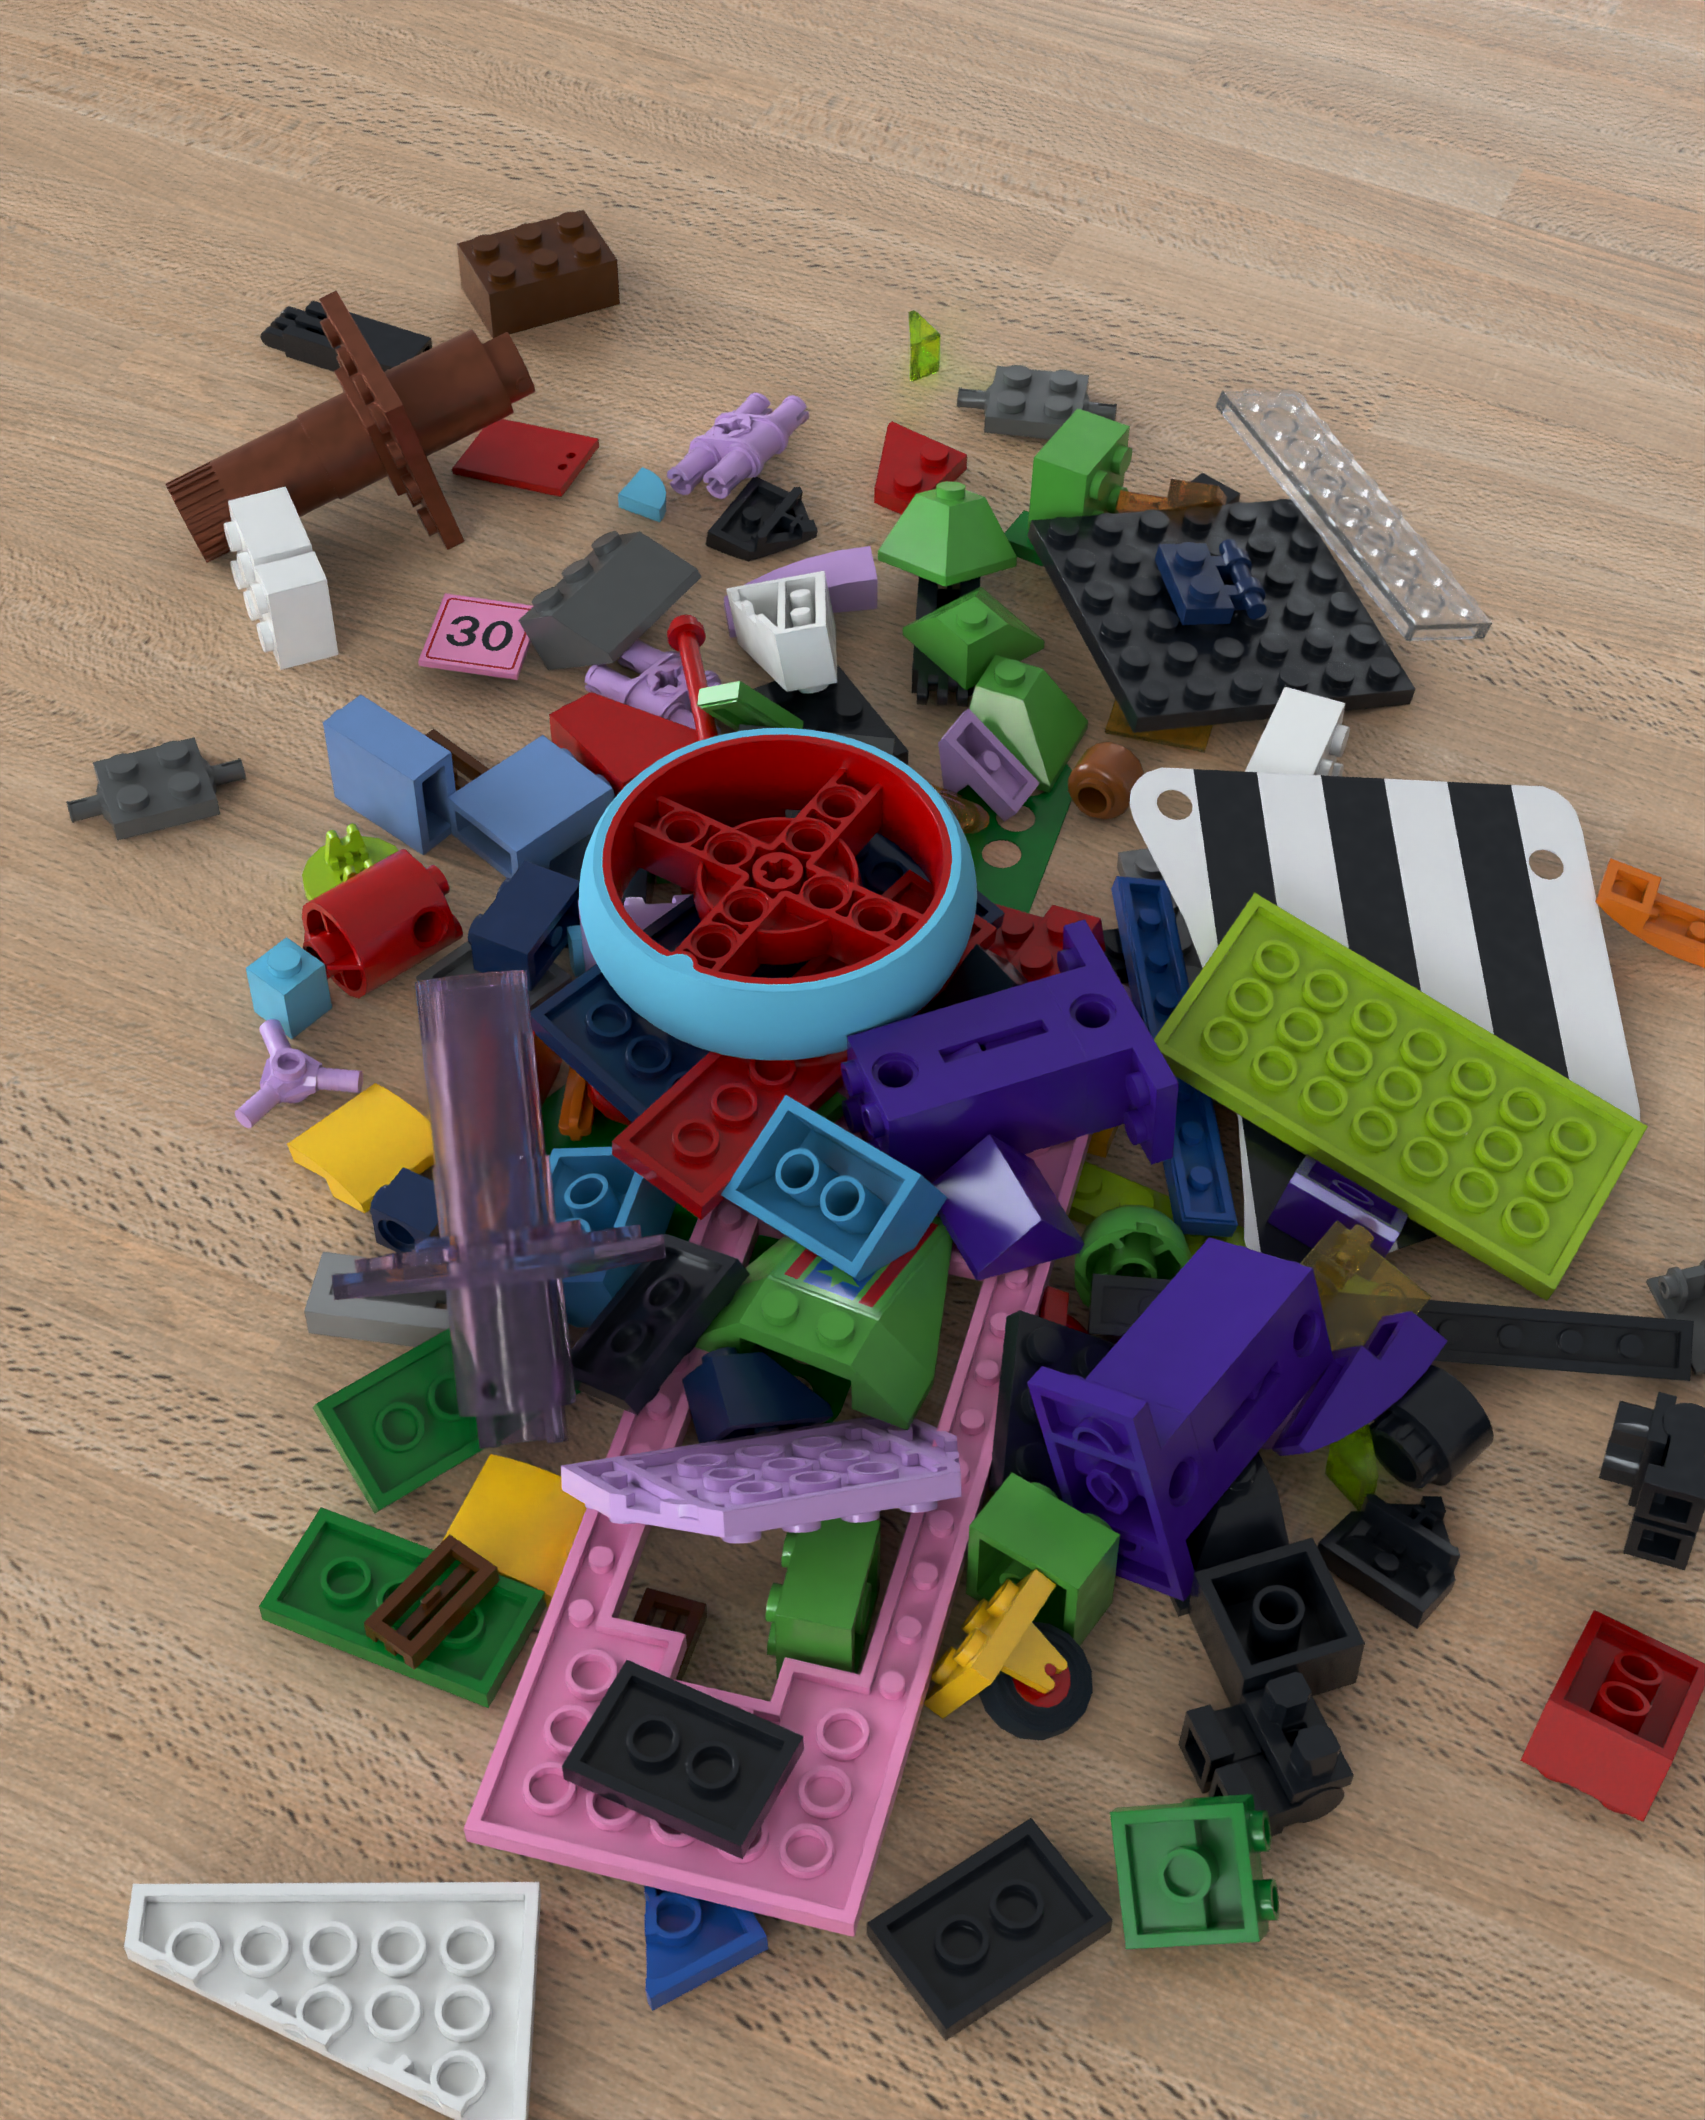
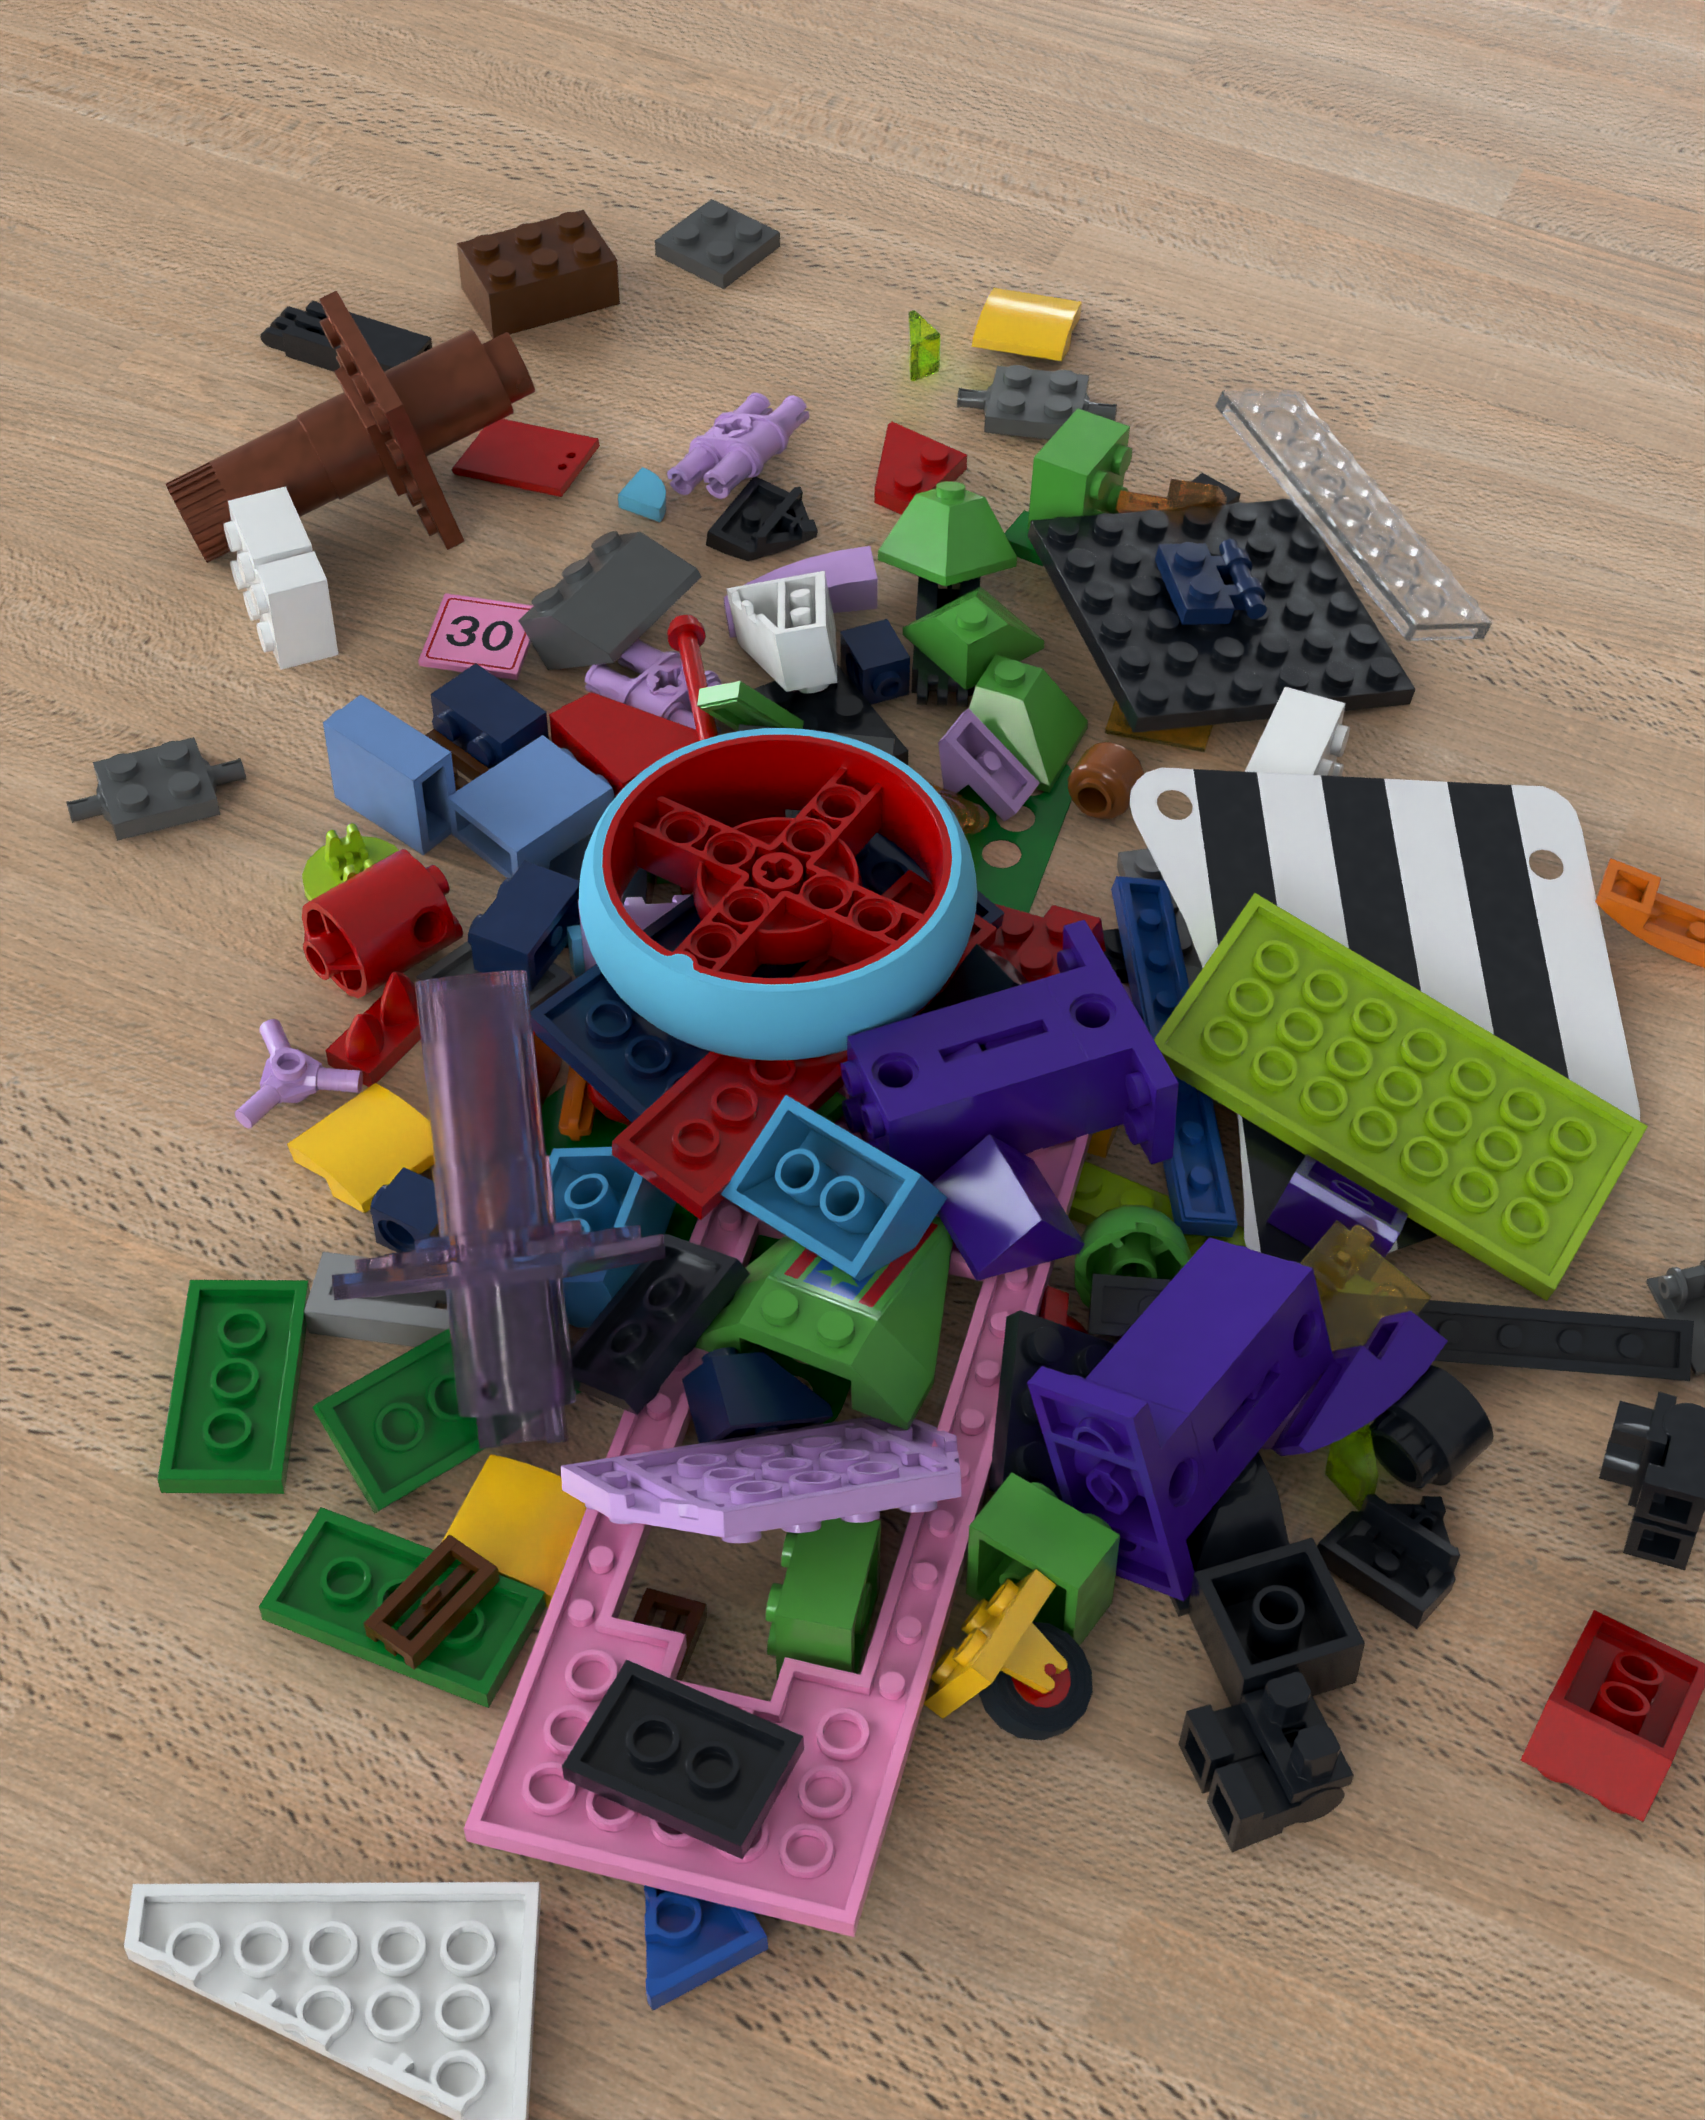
(235, 1387): none -> green plate
(289, 987): medium azure brick -> none
(379, 1034): none -> red tile
(486, 716): none -> dark blue brick
(717, 243): none -> dark grey plate
(875, 661): none -> dark blue brick
(988, 1928): black plate -> none
(1027, 324): none -> yellow slope
(1193, 1872): green plate -> none

